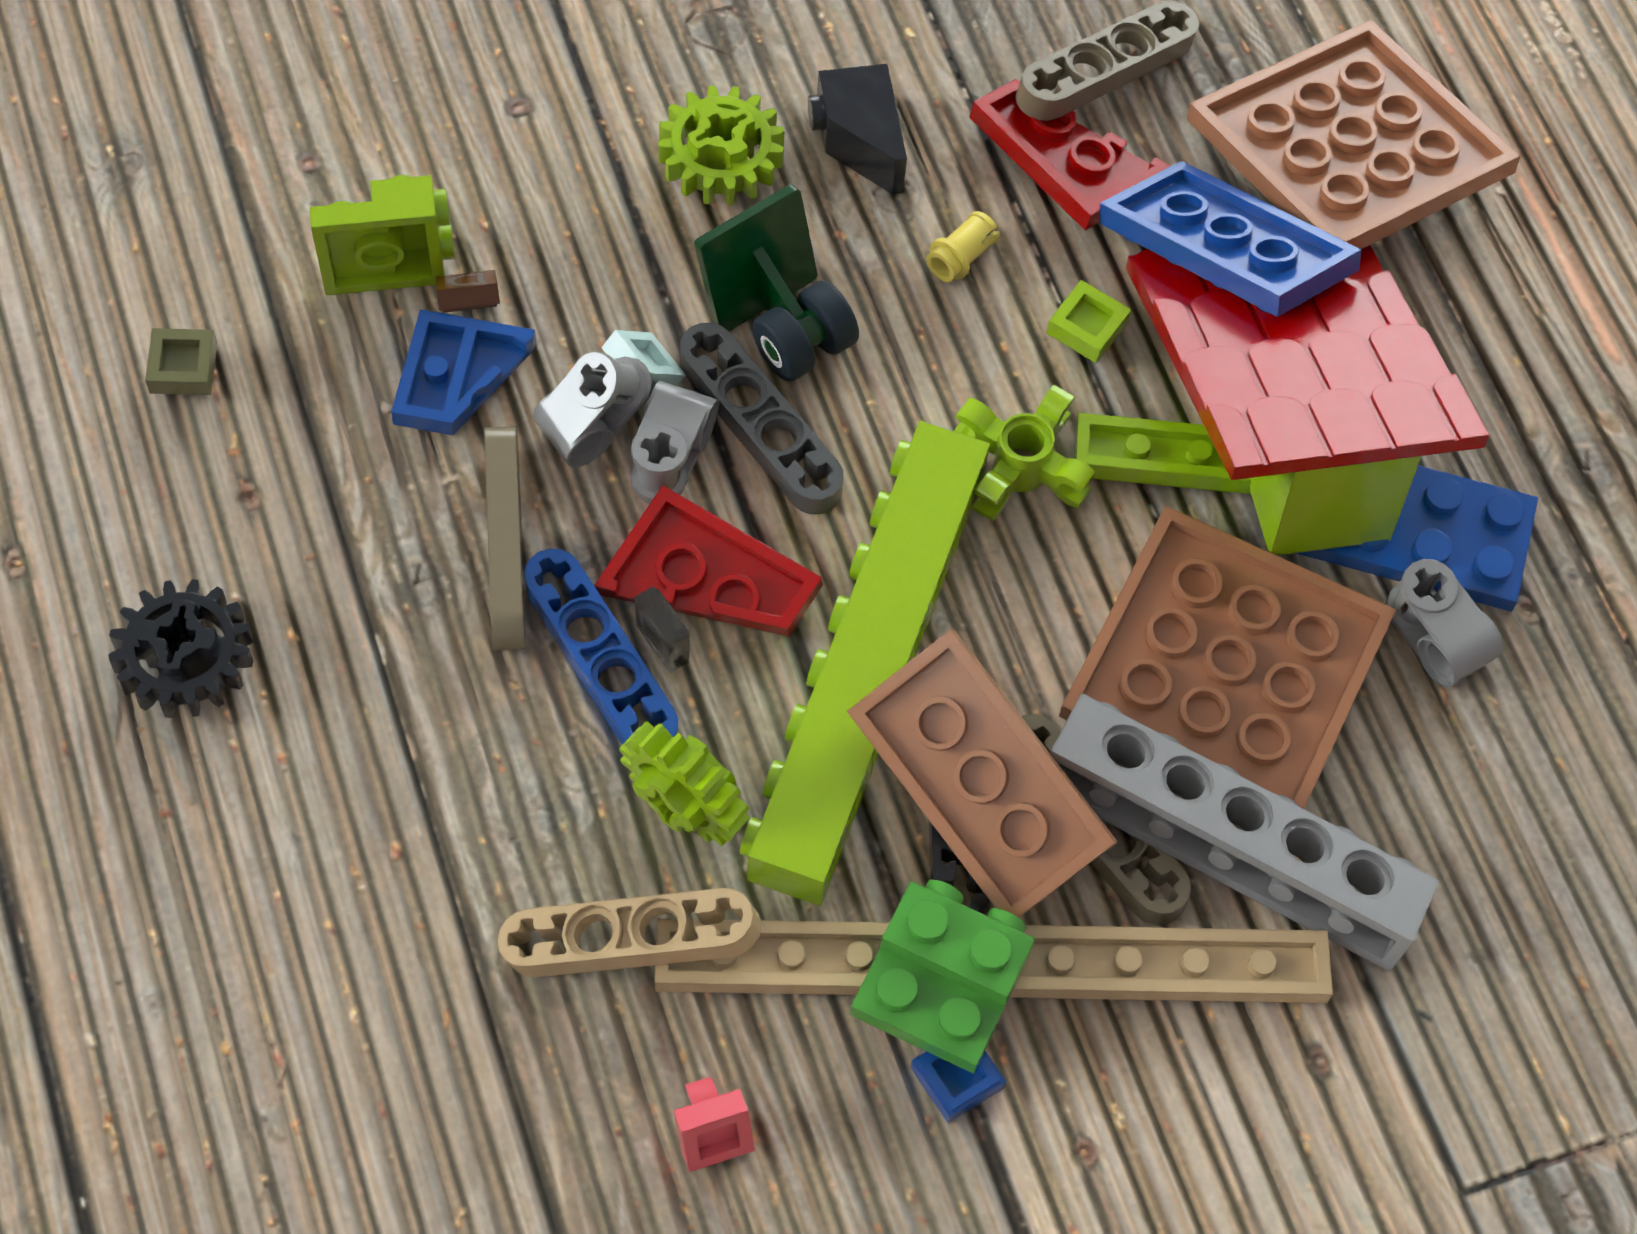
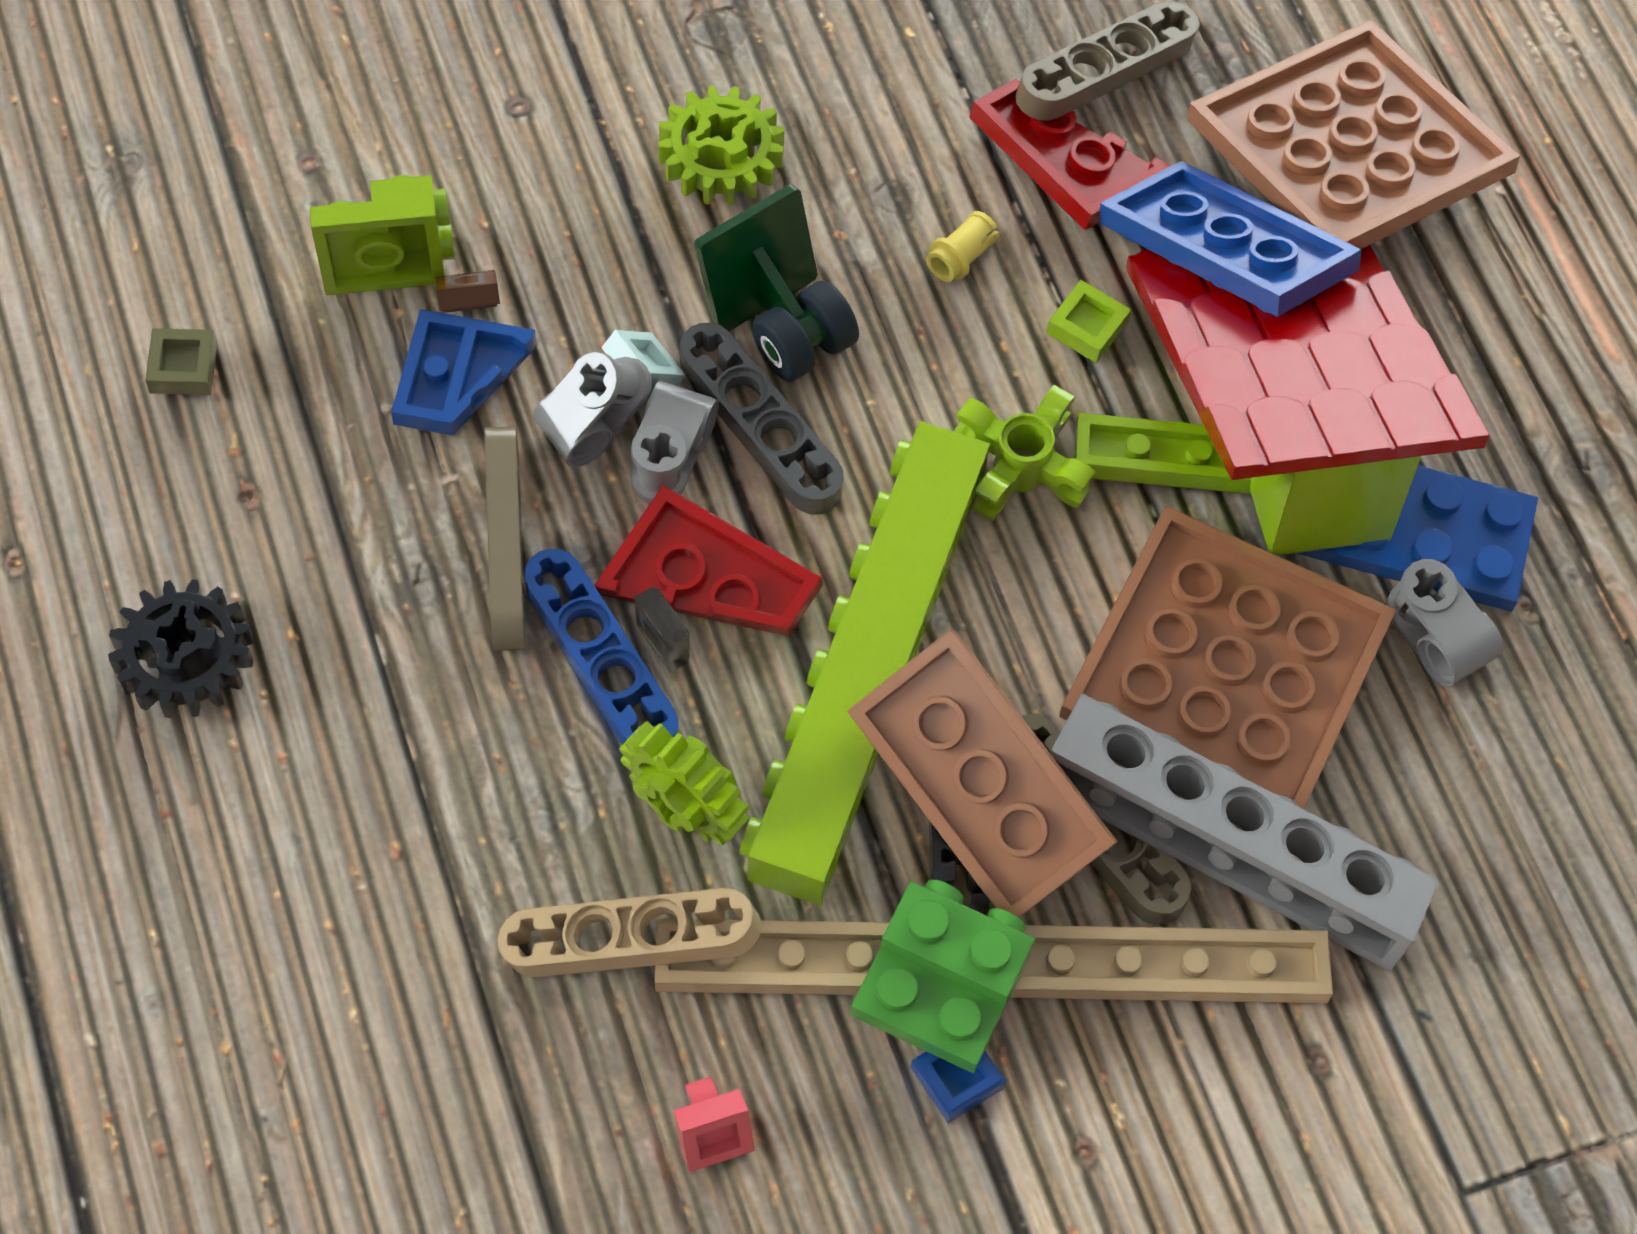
(861, 123): black slope -> none

